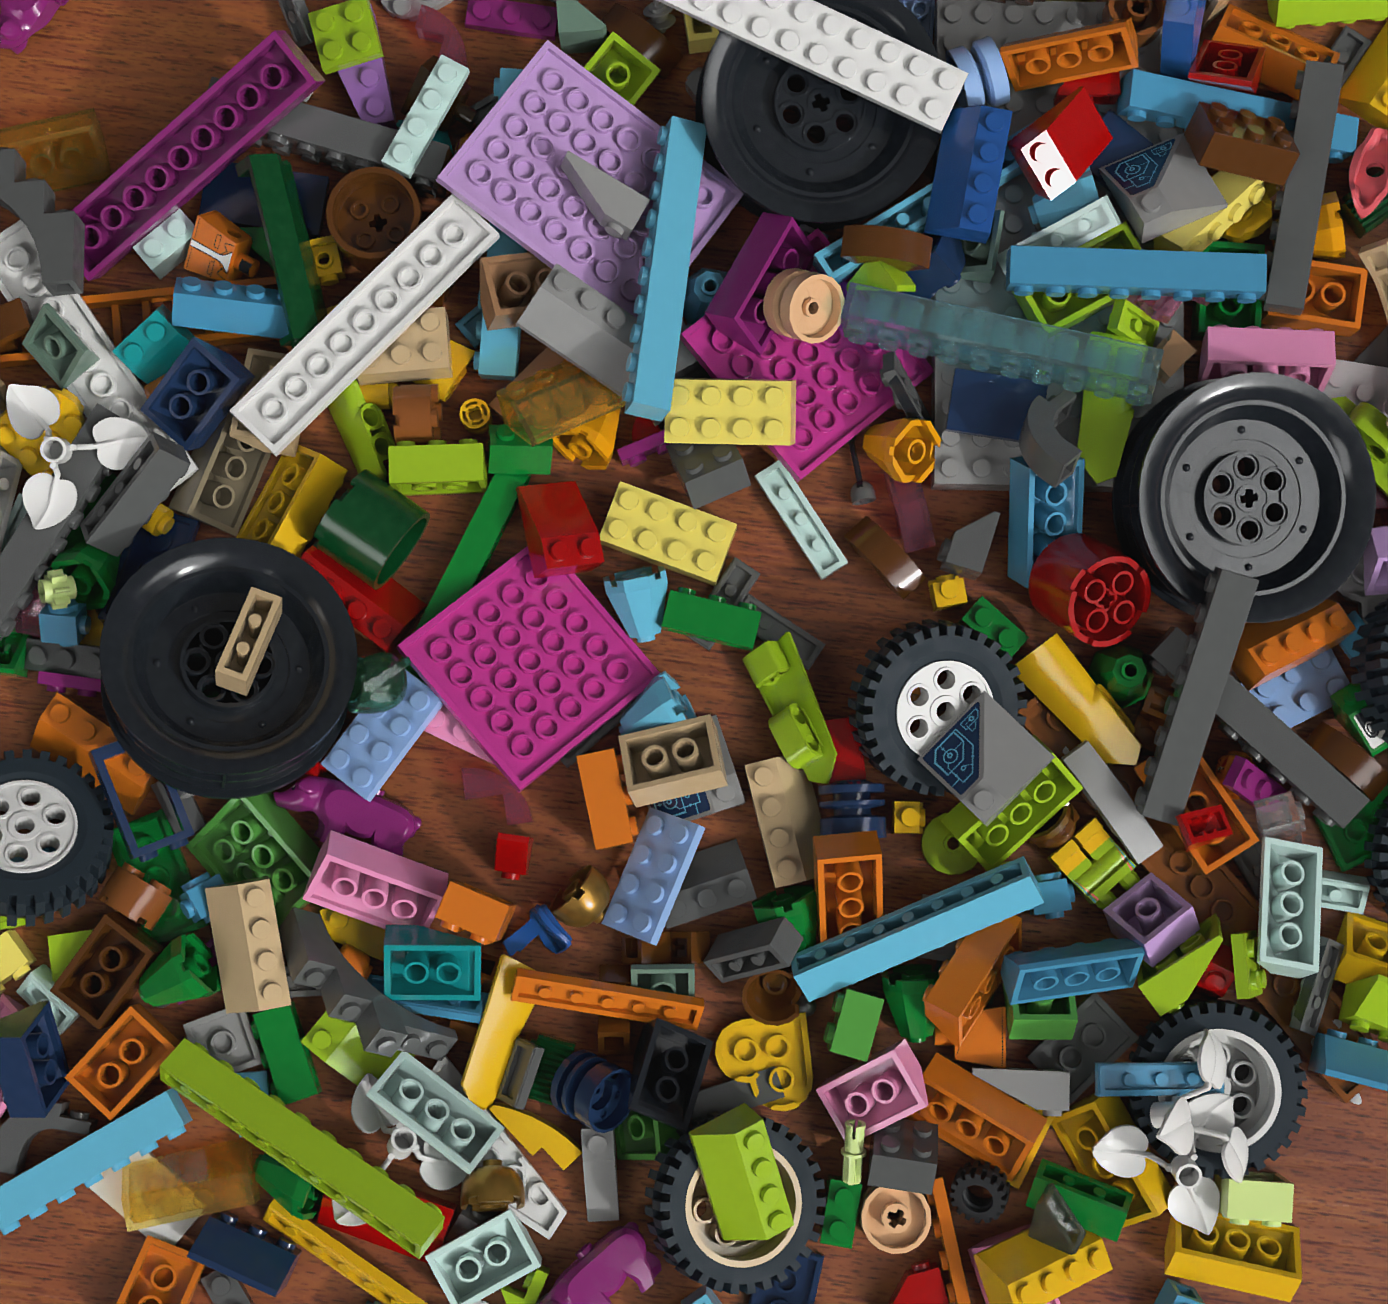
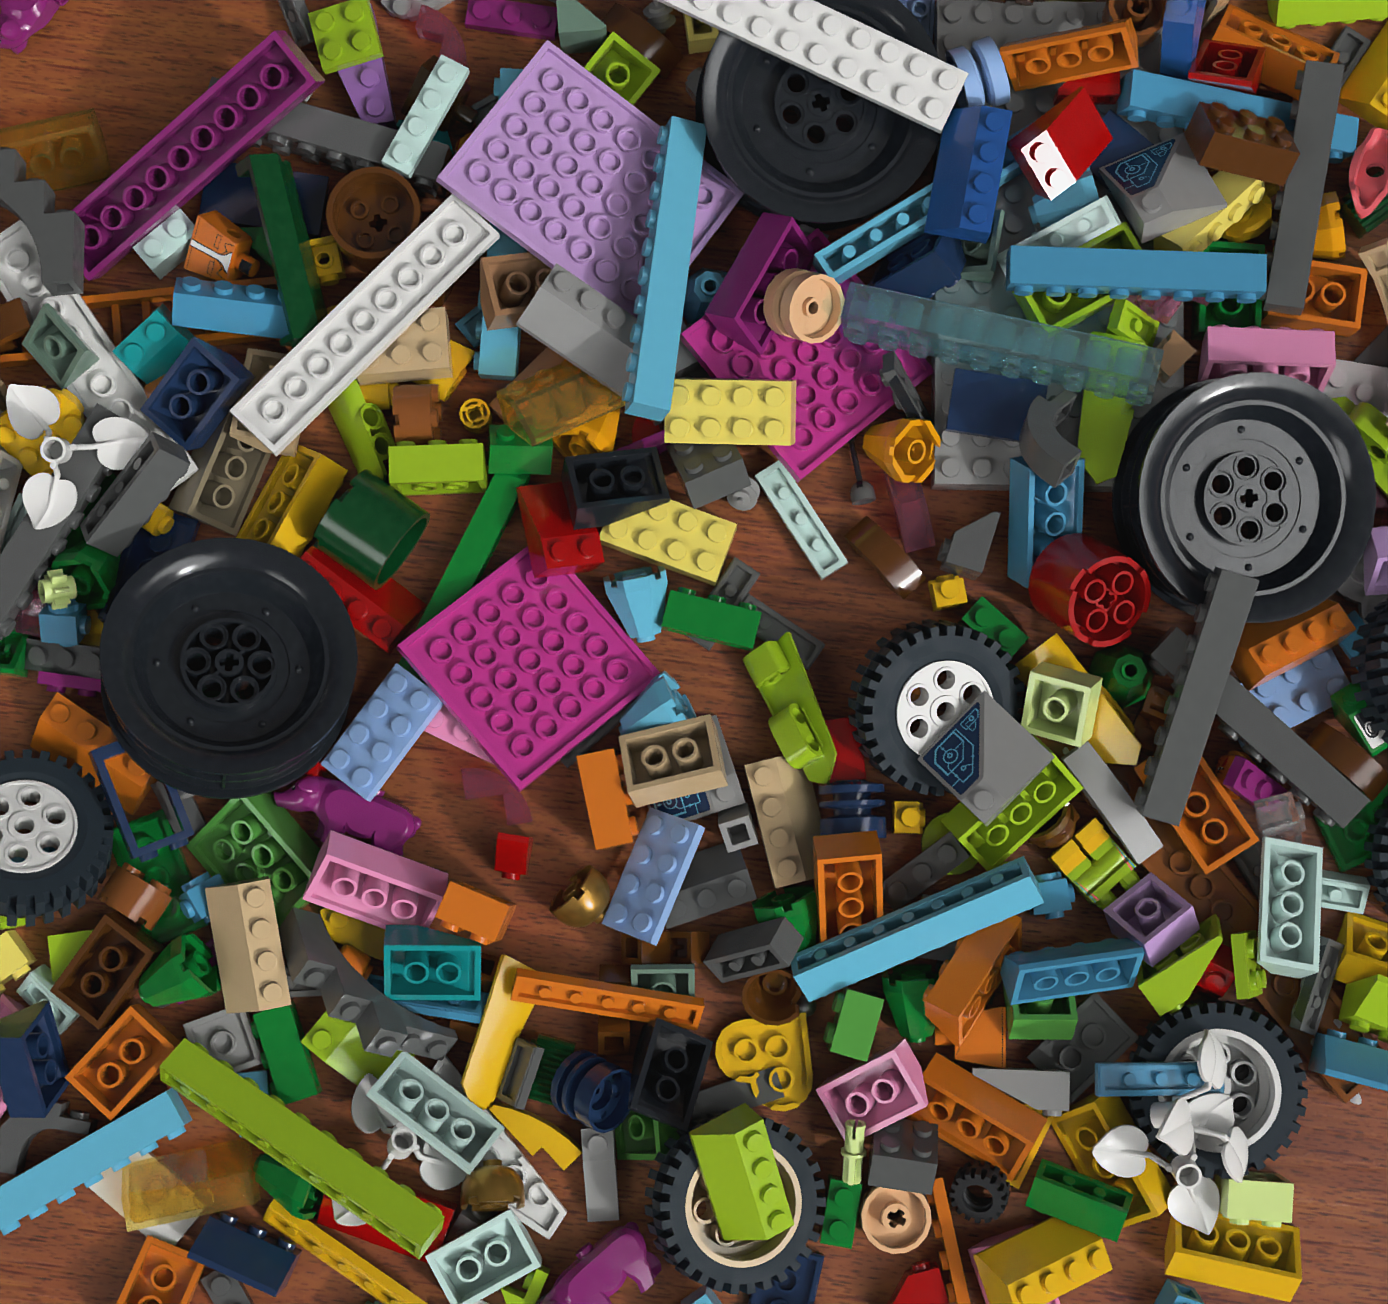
(248, 641): tan brick -> none
(378, 683): clear green helmet -> none
(543, 925): blue piece -> none
(608, 199): light grey slope -> none
(612, 485): none -> black slope
(737, 827): none -> light grey brick
(745, 498): none -> light grey wheel
(883, 276): lime slope -> none
(891, 245): reddish brown brick -> none
(923, 871): none -> dark grey plate
(1055, 1222): clear smoke slope -> none
(1061, 704): none -> yellowish green brick
(1203, 826): red slope -> none

